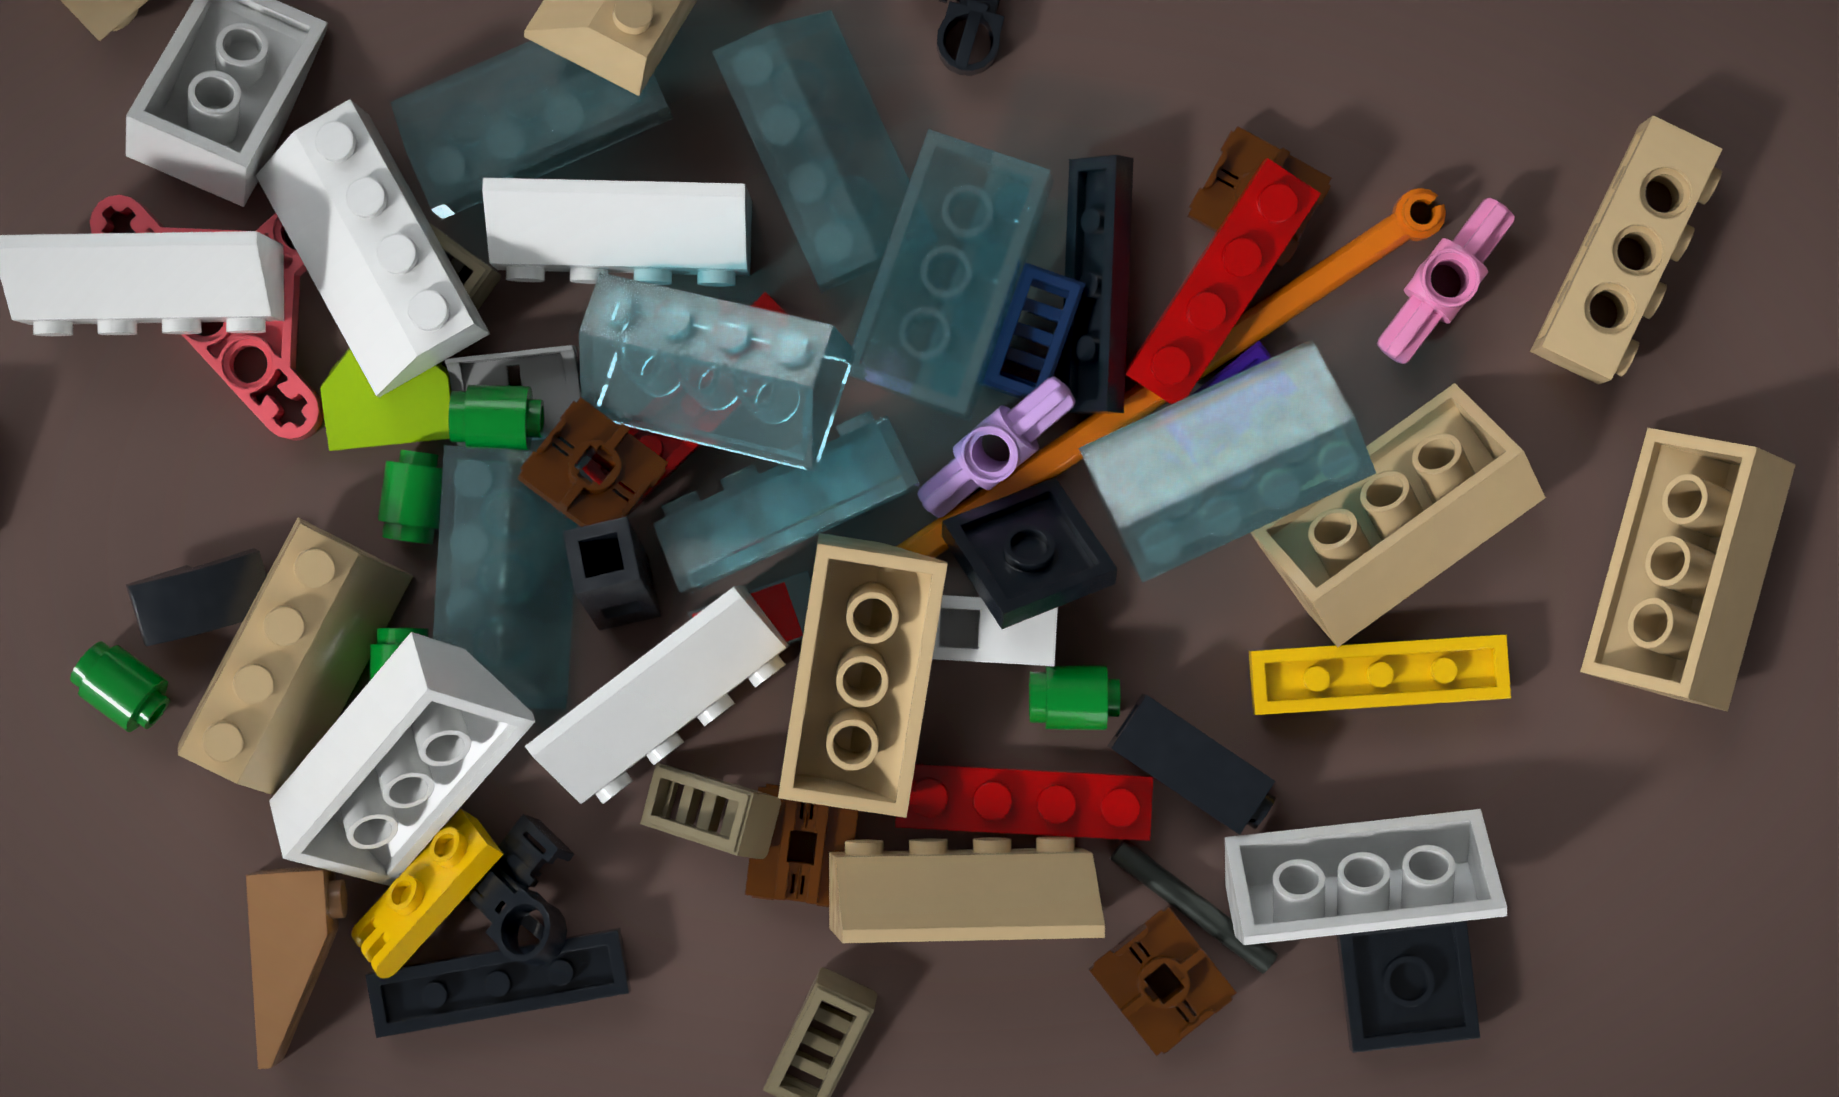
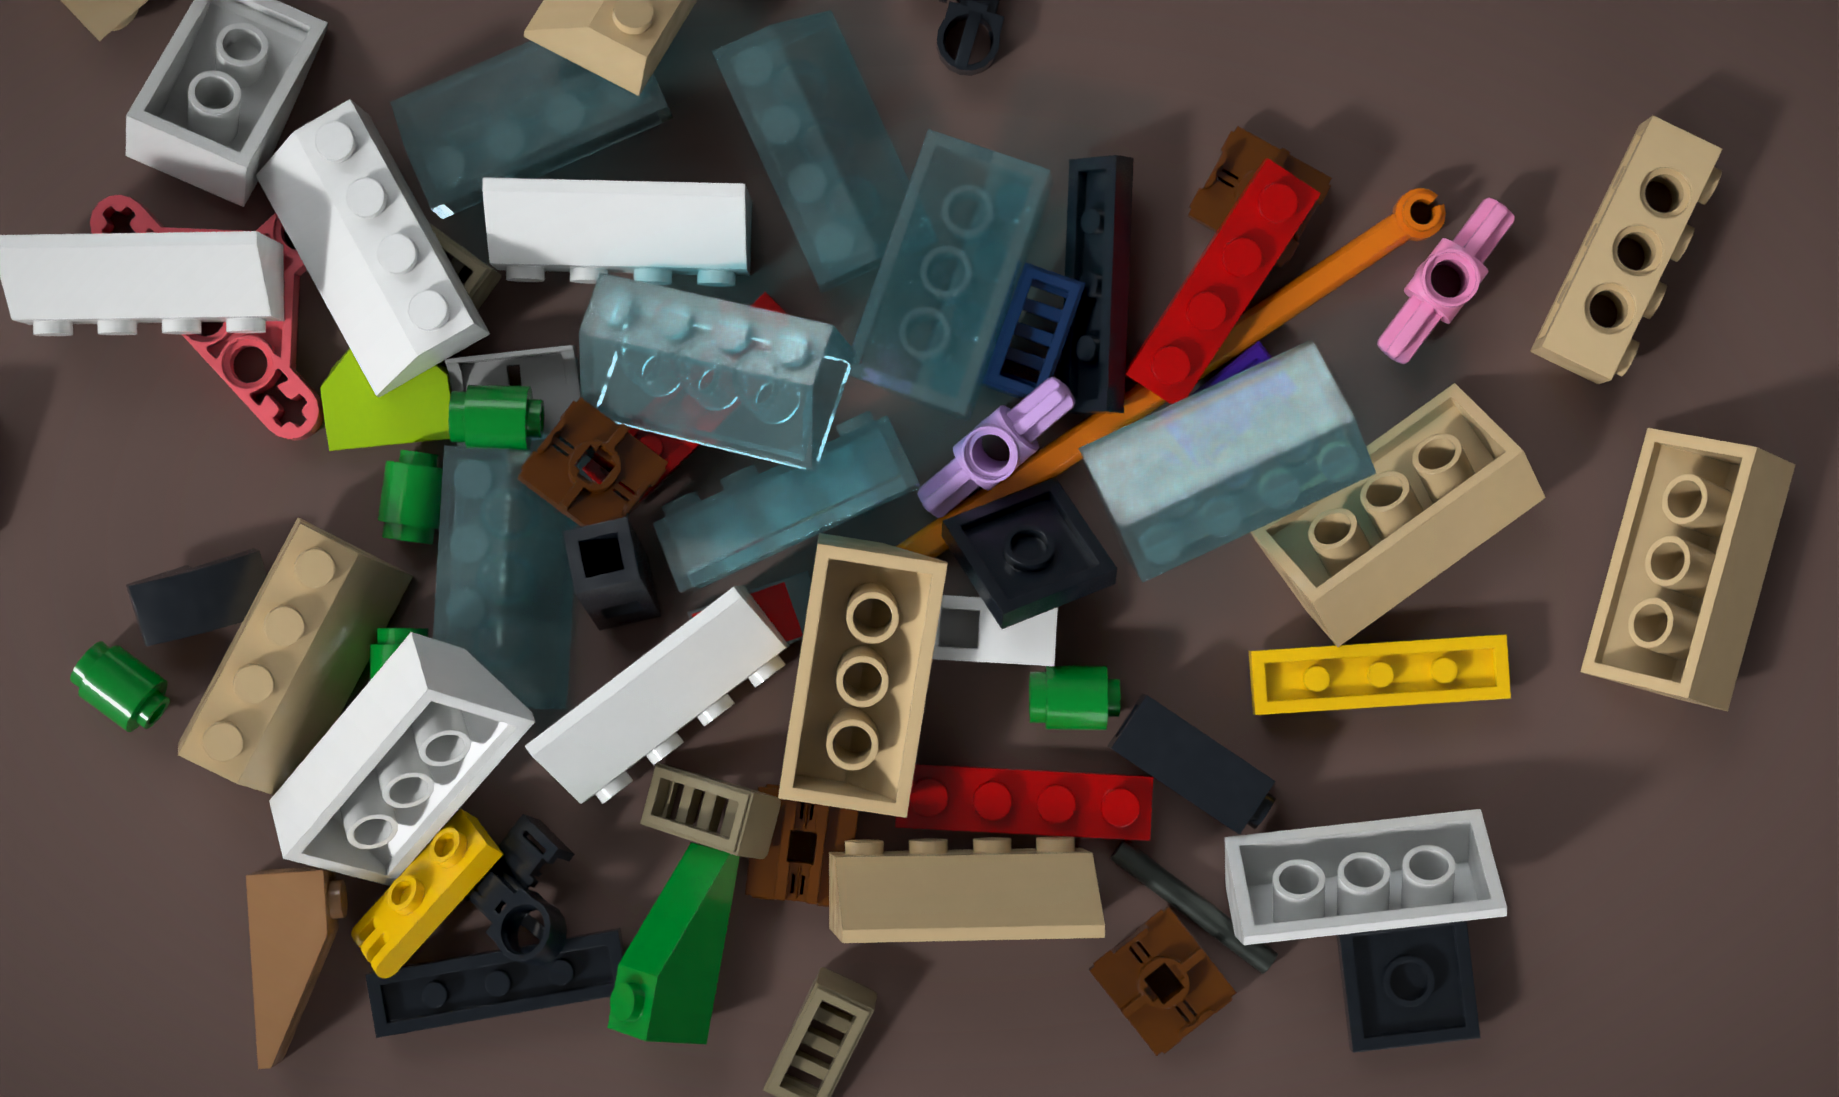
(675, 959): none -> green slope

